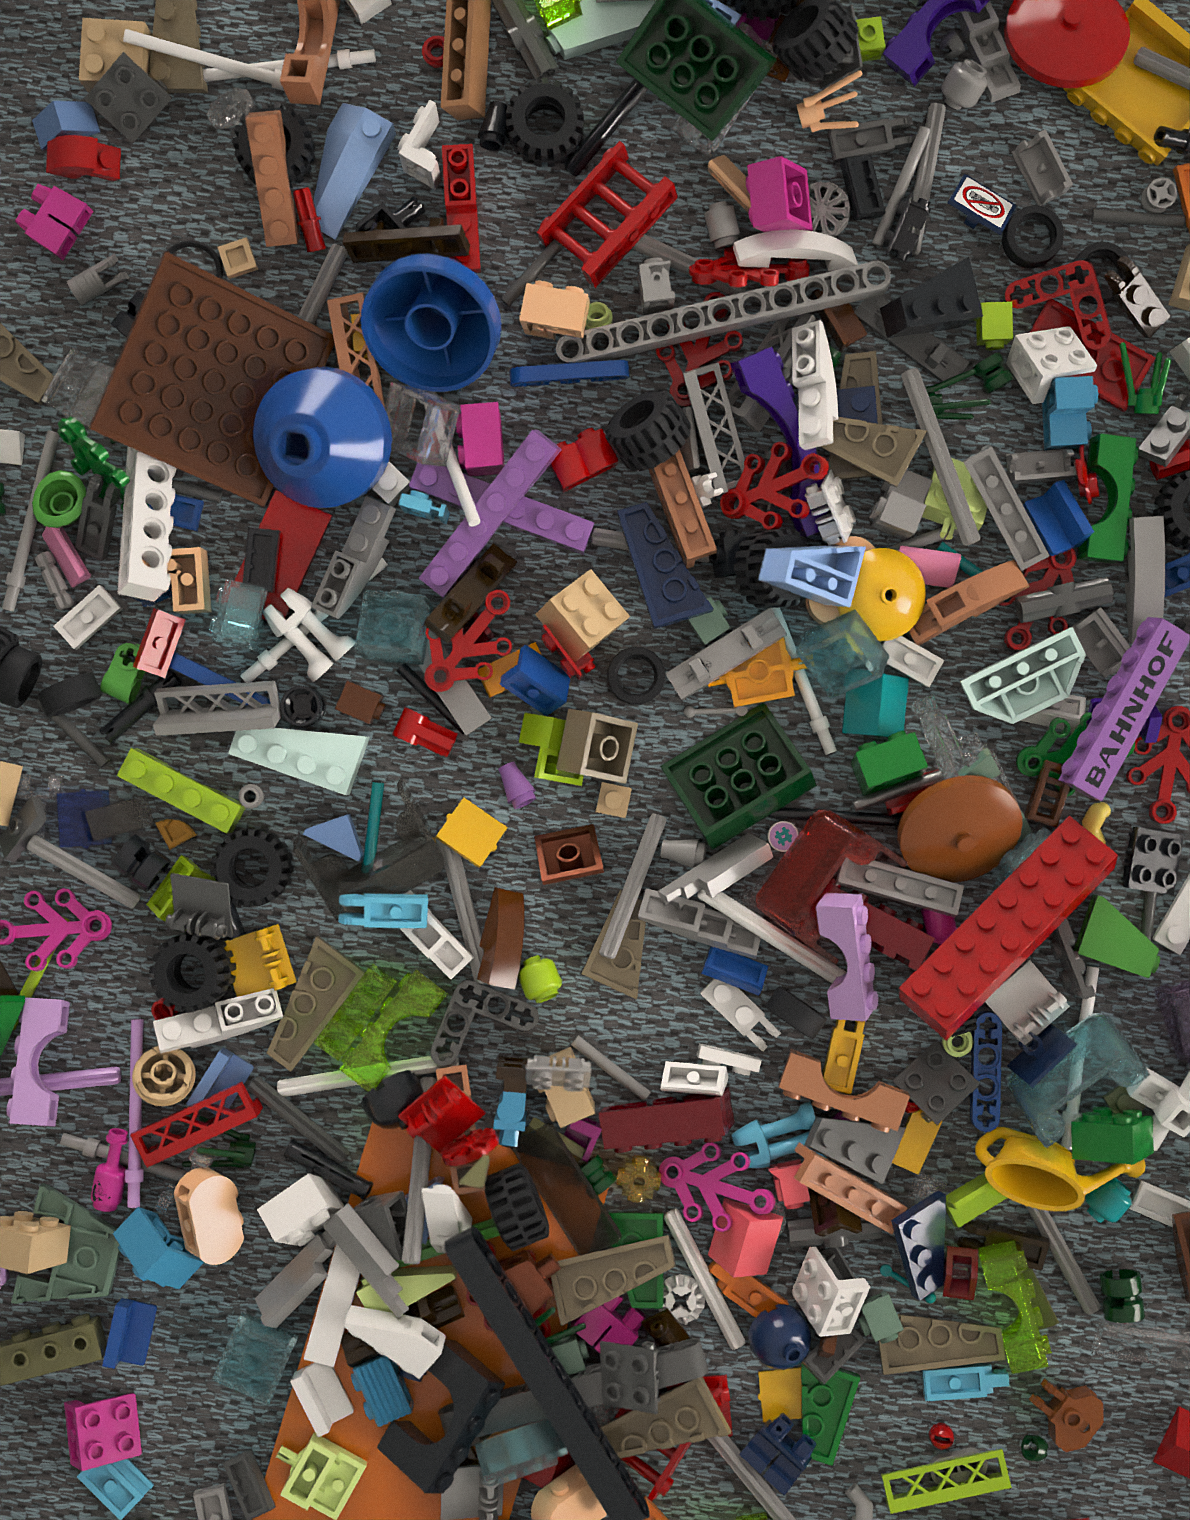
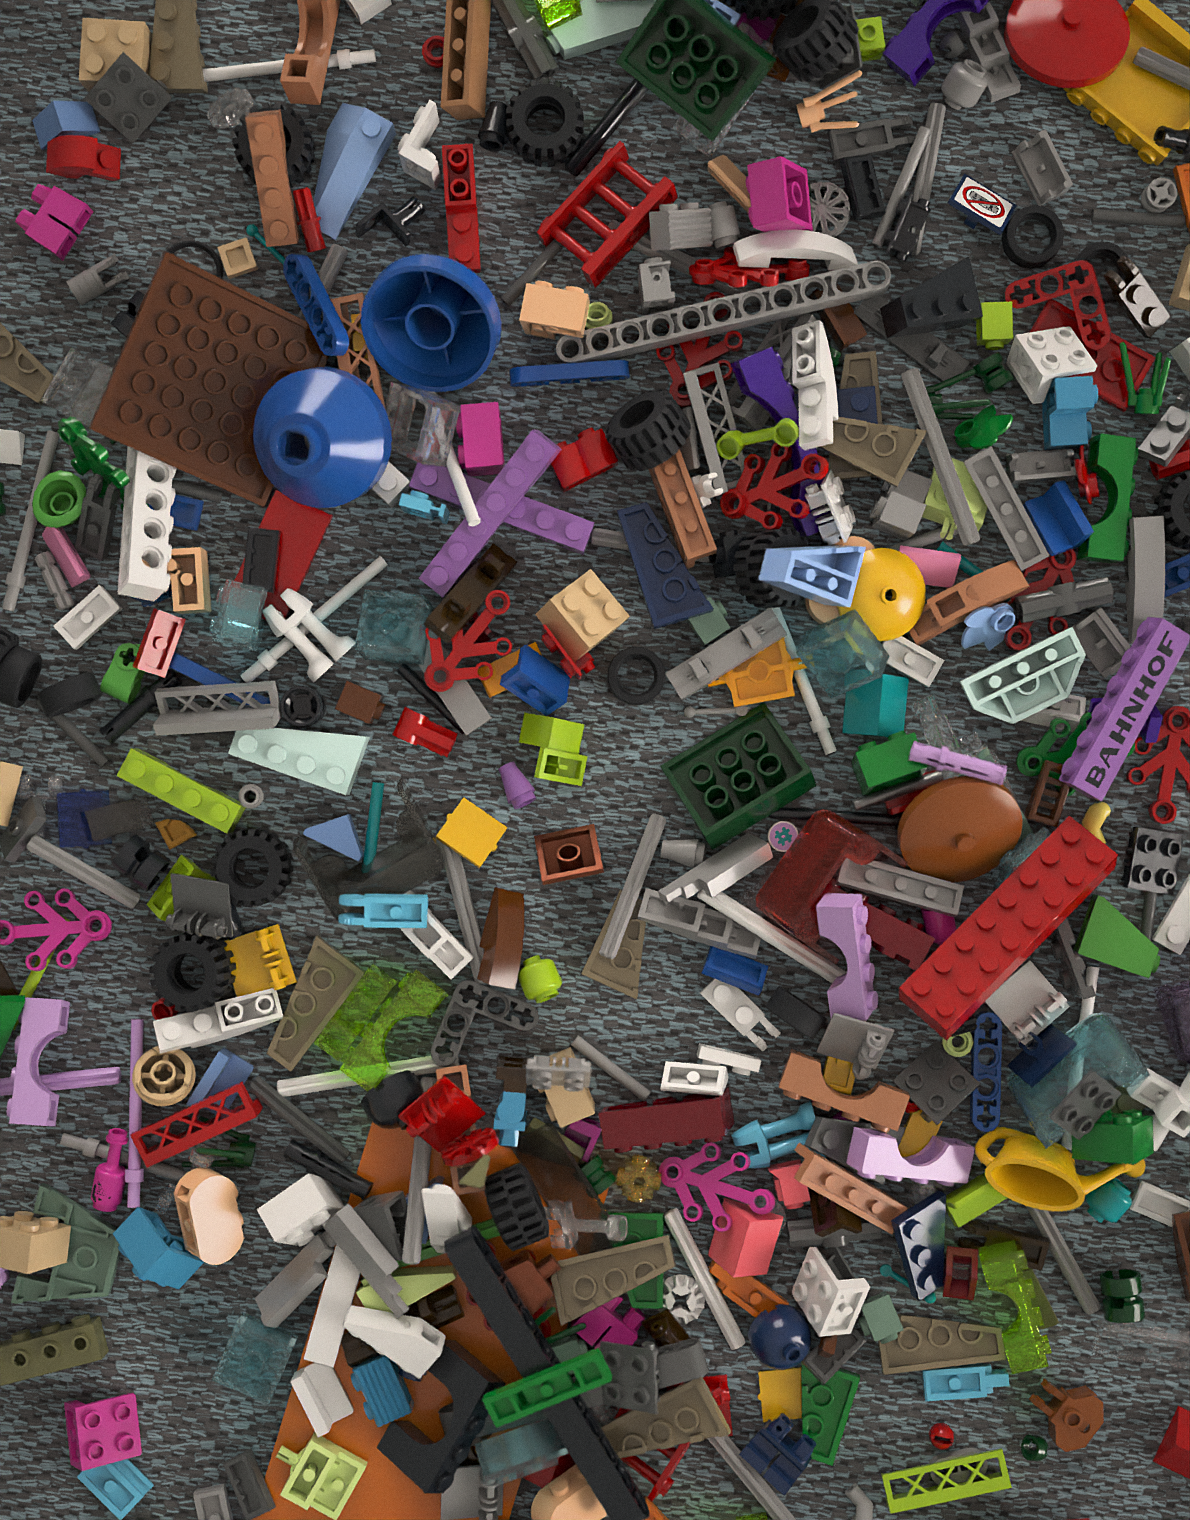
(130, 1333): blue panel -> none
(204, 58): white bar -> none
(252, 230): none -> teal hinge
(331, 333): none -> blue beam
(358, 560): light grey slope -> none
(395, 244): dark brown hinge -> none
(547, 1387): none -> green hinge
(597, 746): dark tan brick -> none
(613, 800): tan plate -> none
(615, 1226): none -> clear bar
(680, 228): none -> light grey brick
(734, 441): none -> lime bar
(855, 1042): none -> light grey hinge
(941, 1160): none -> lavender arch
(955, 762): none -> lavender pin
(982, 429): none -> green plate
(988, 625): none -> light blue plate
(1085, 1105): none -> dark grey hinge

